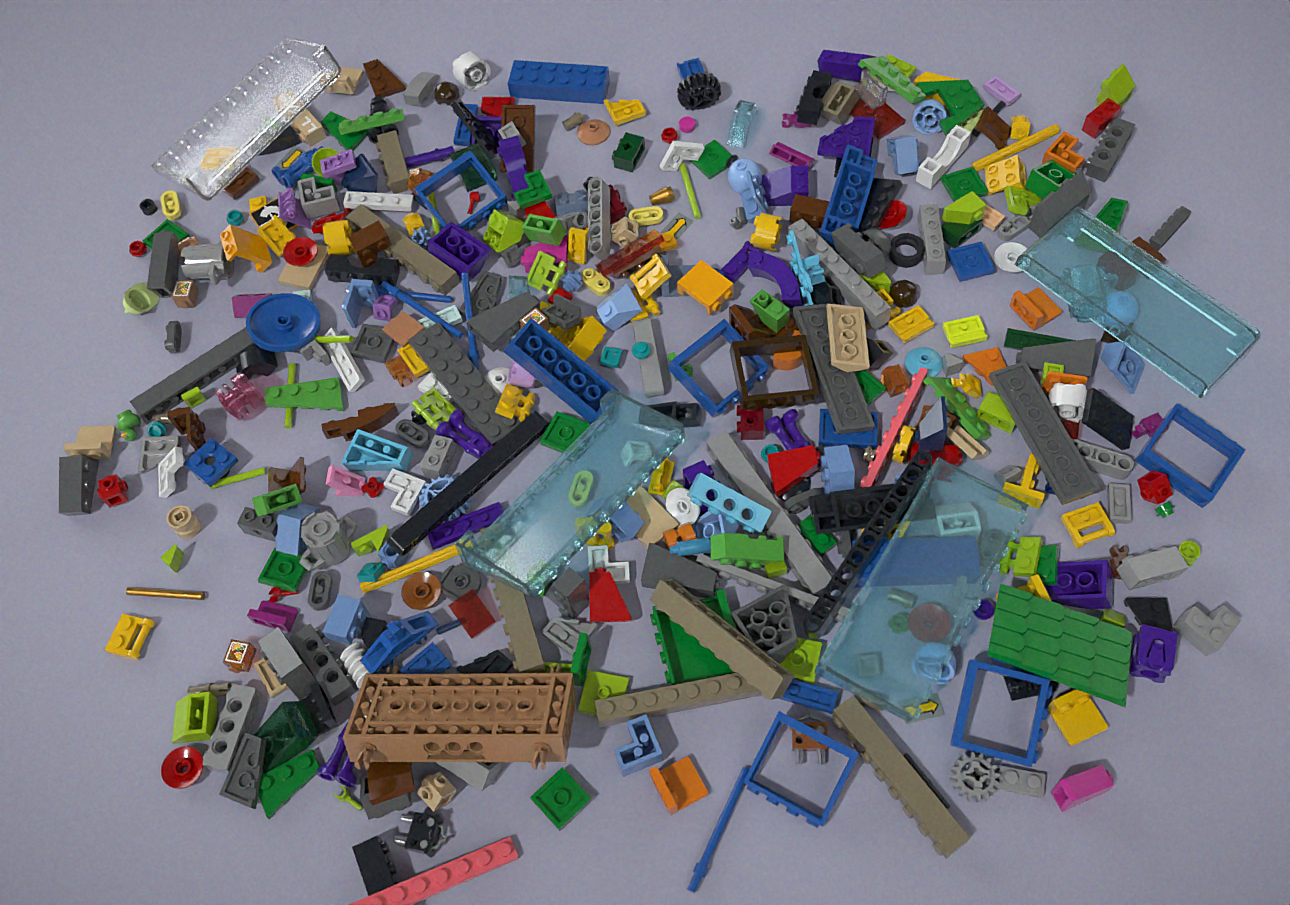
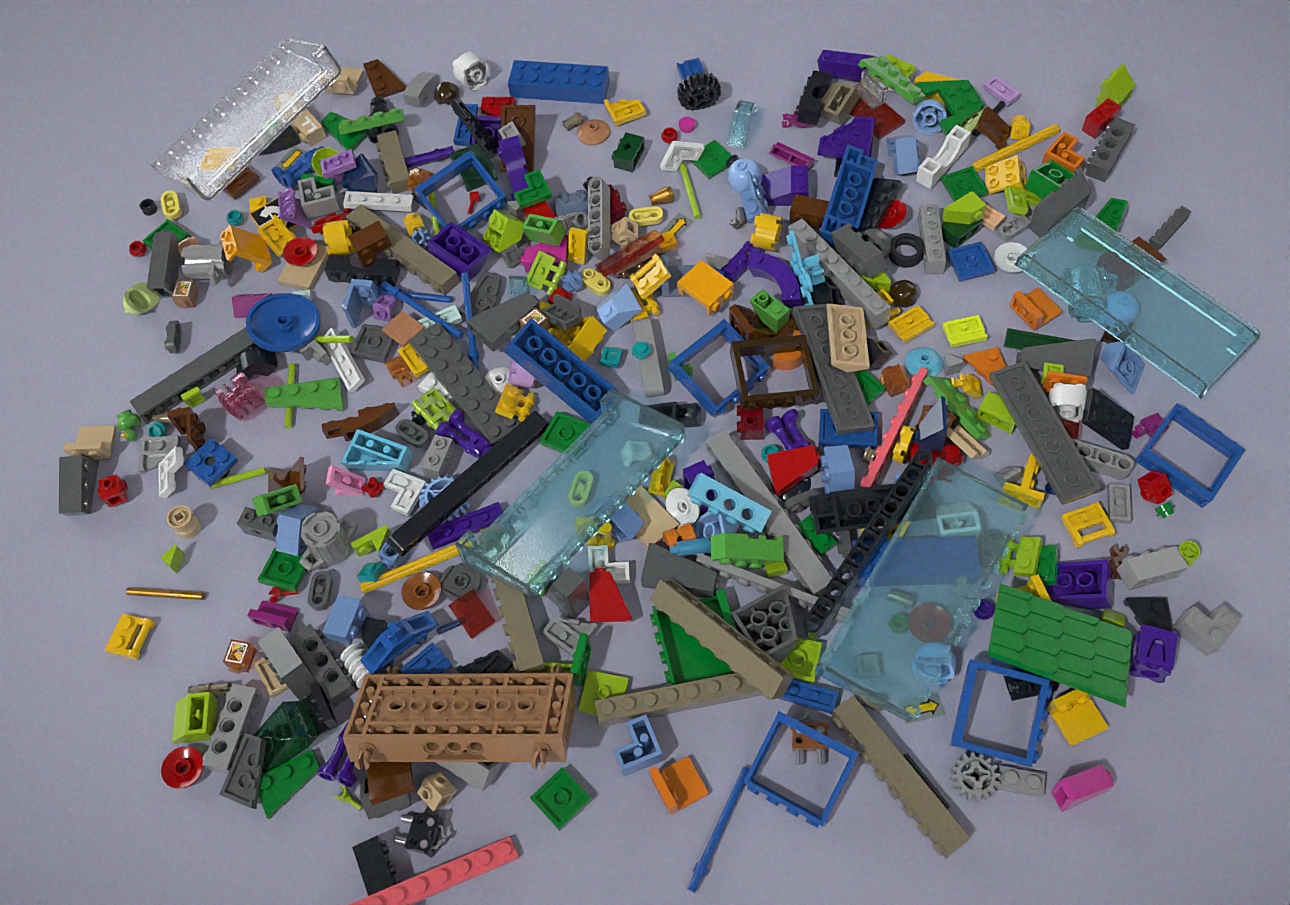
(715, 261): none -> light grey slope

